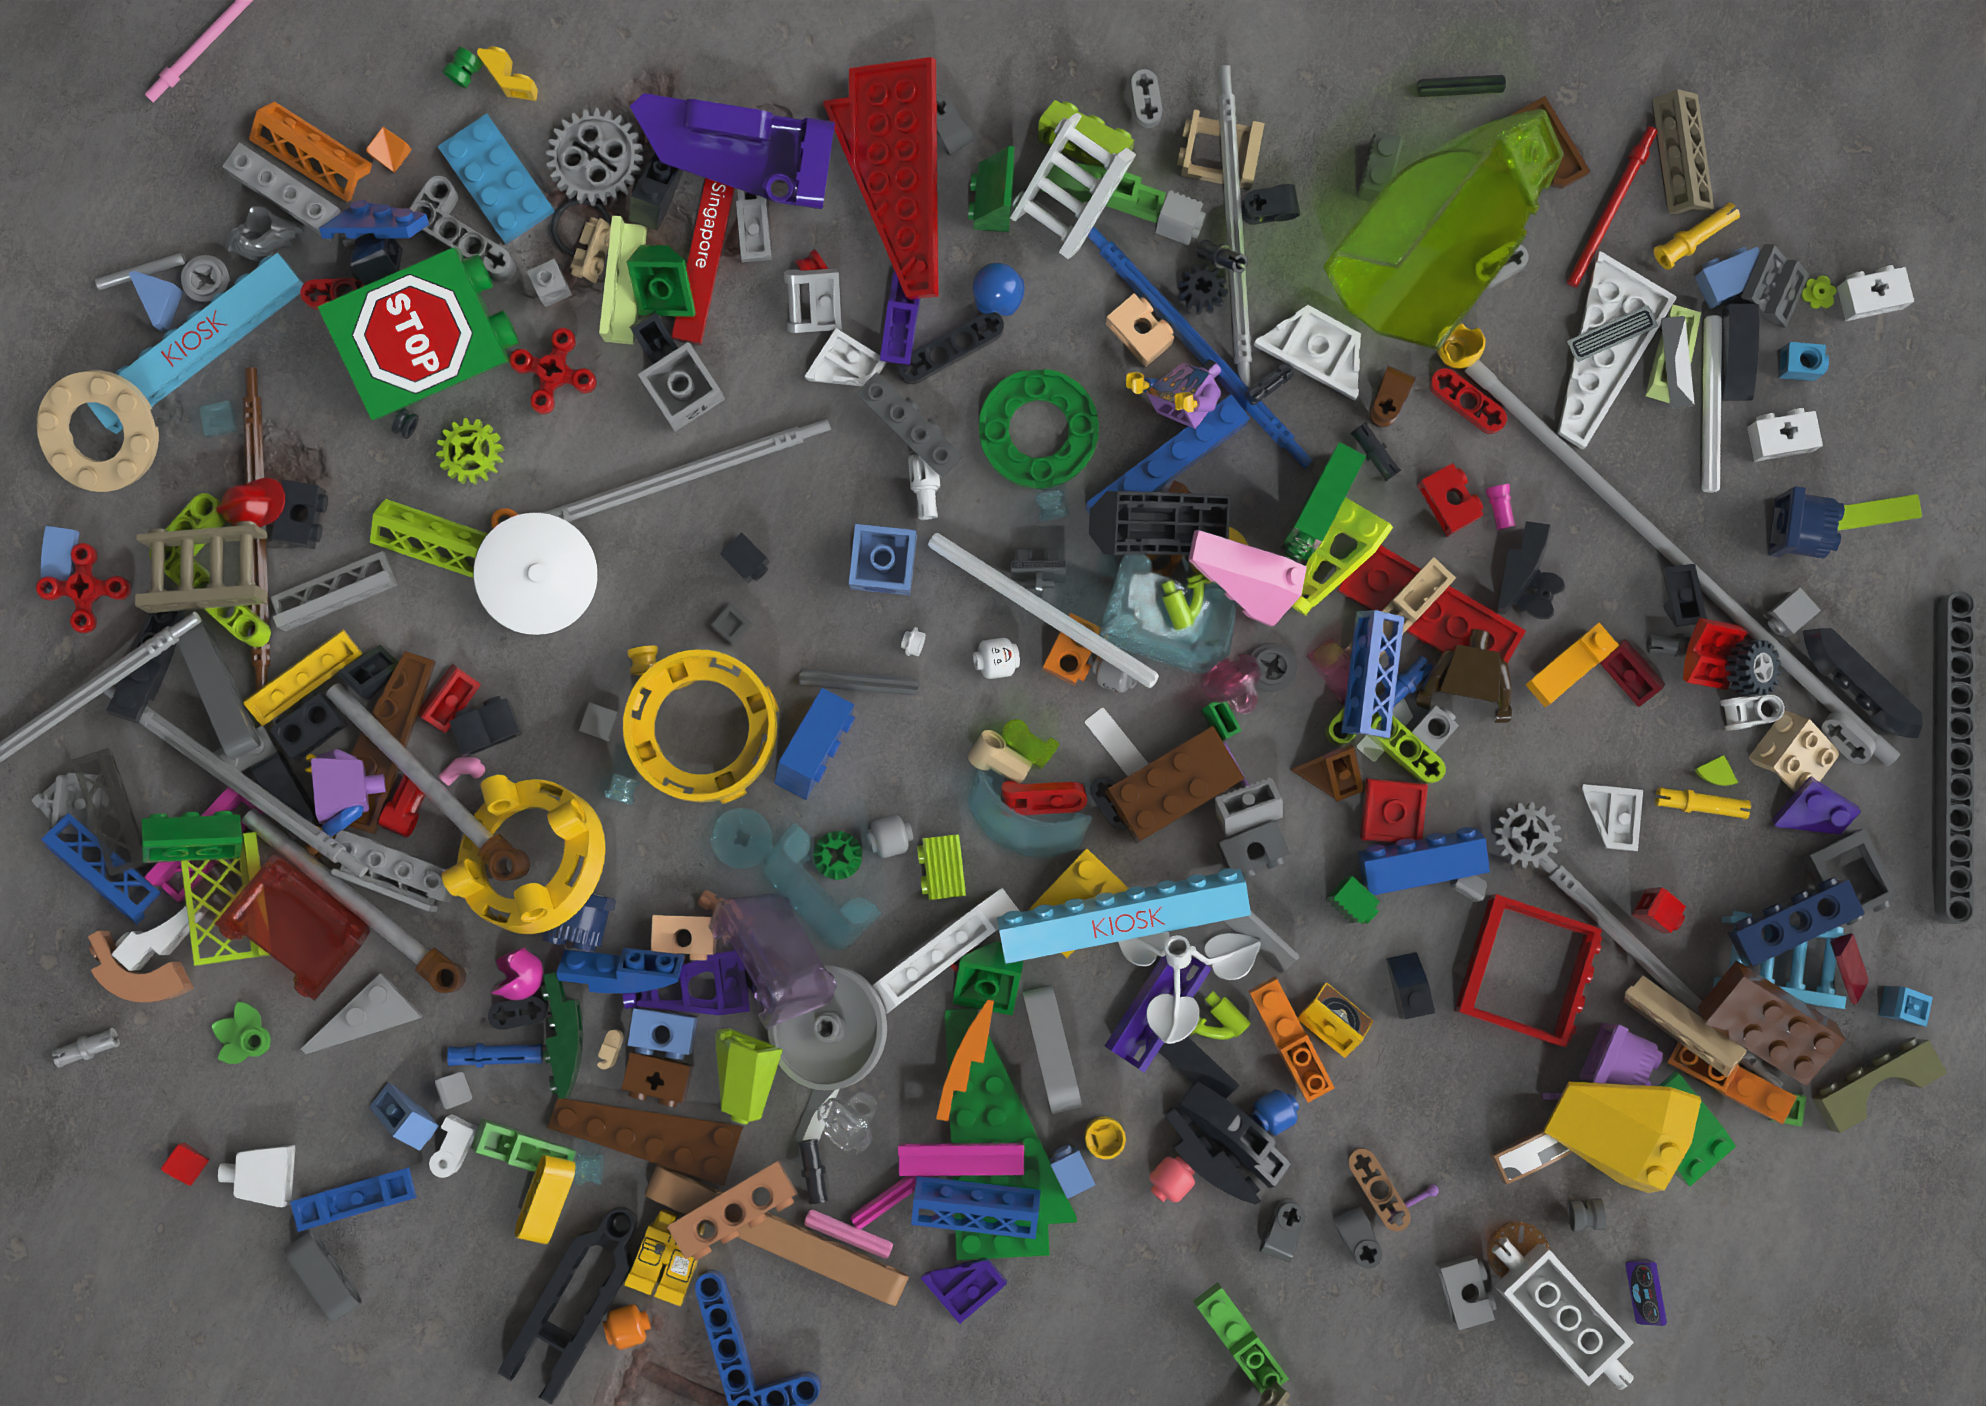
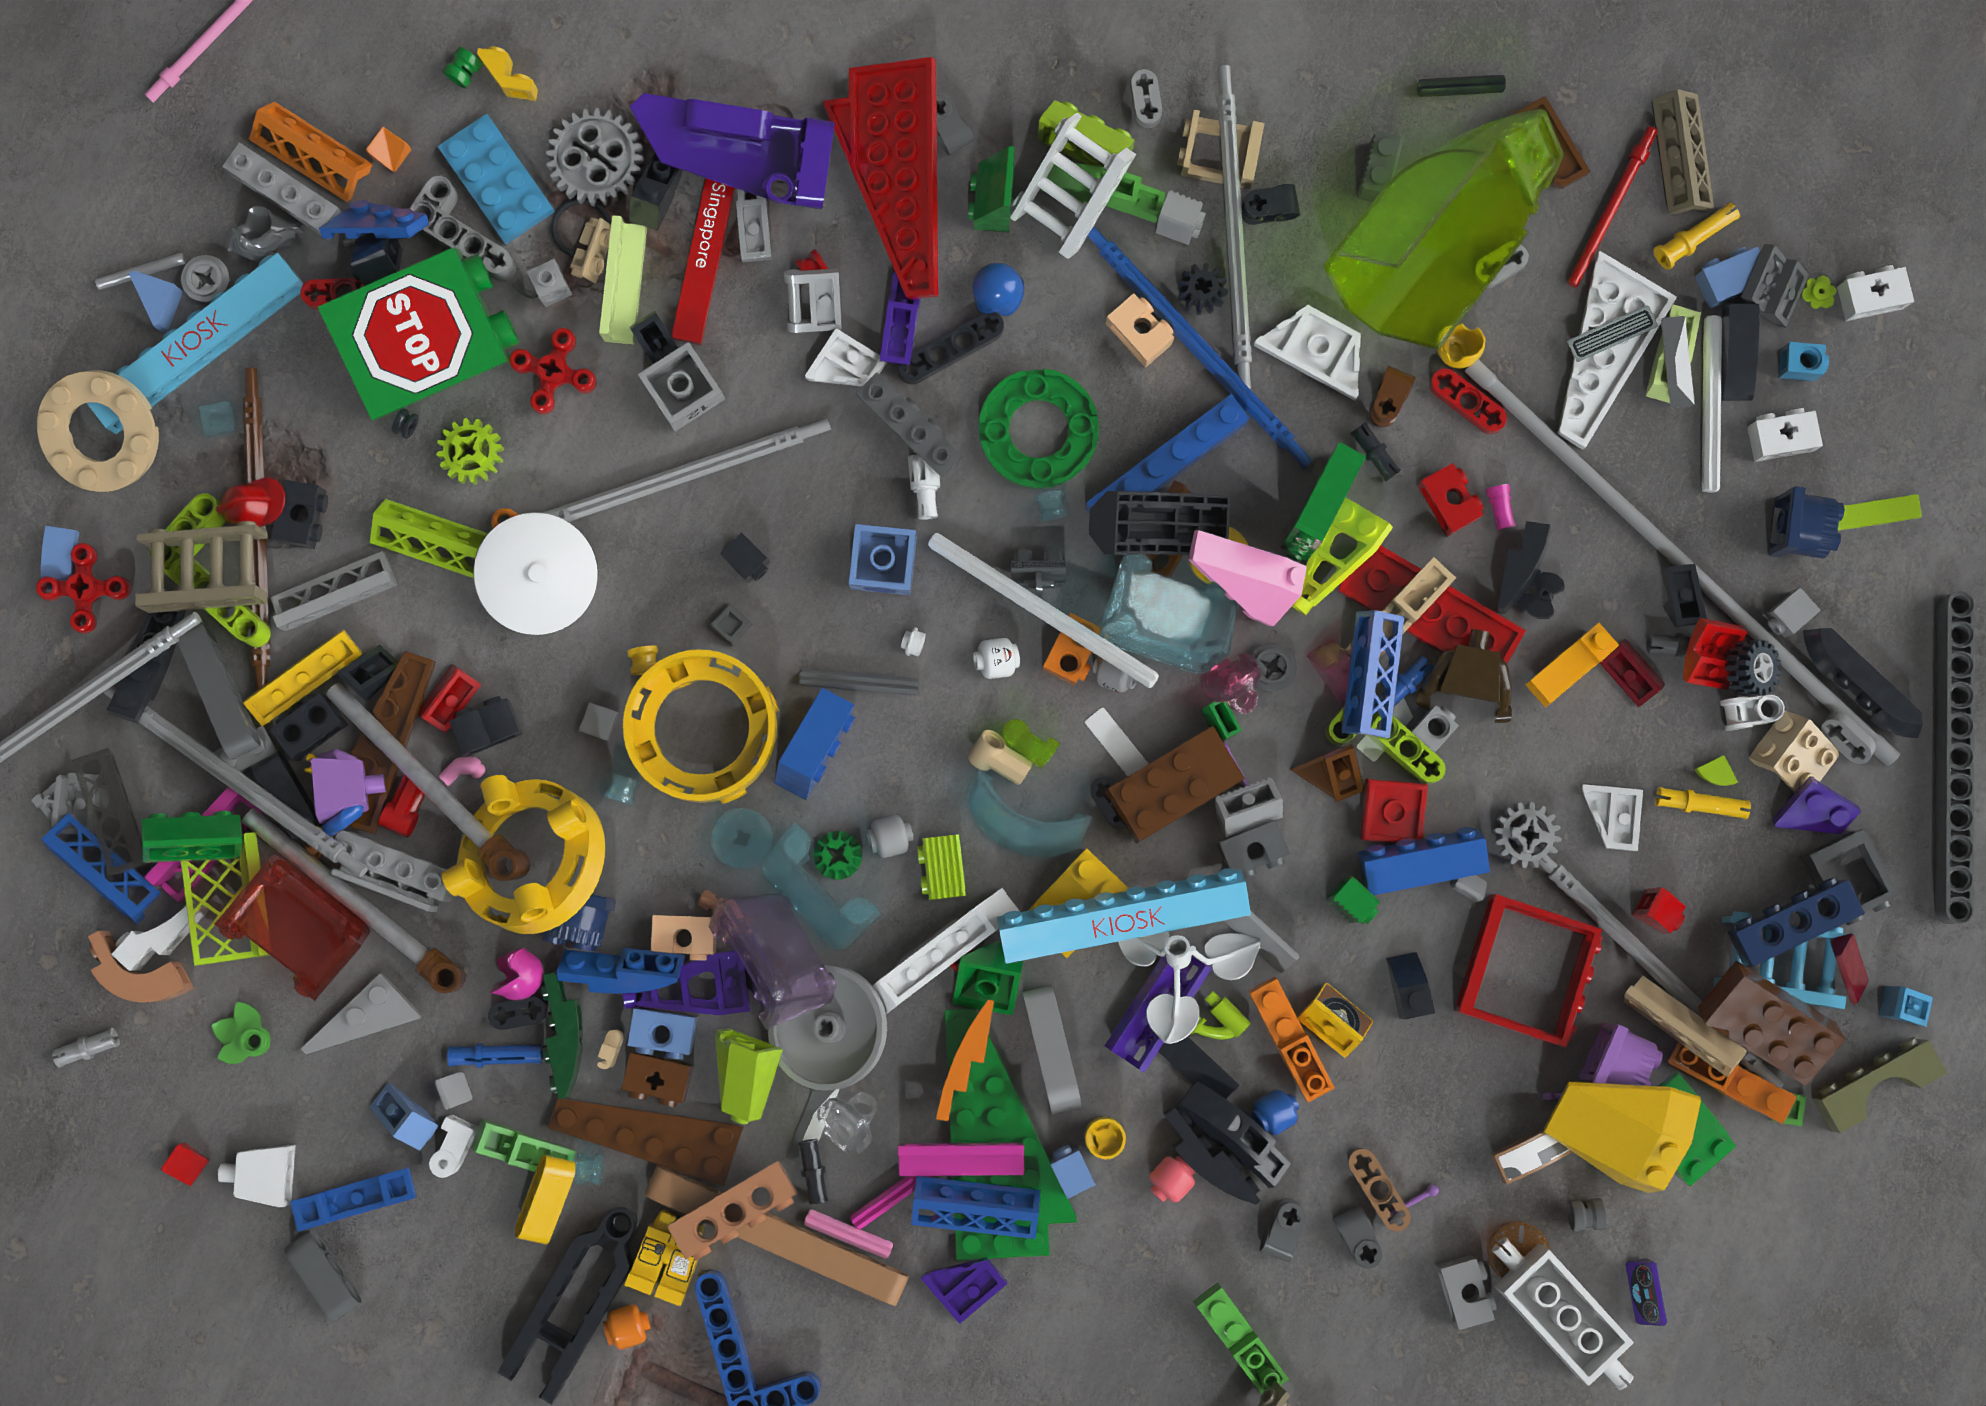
(660, 281): green slope -> none
(1044, 797): red plate -> none
(1175, 602): lime plant -> none
(1183, 393): torso -> none
(1222, 256): black pin -> none
(1269, 384): black axle -> none

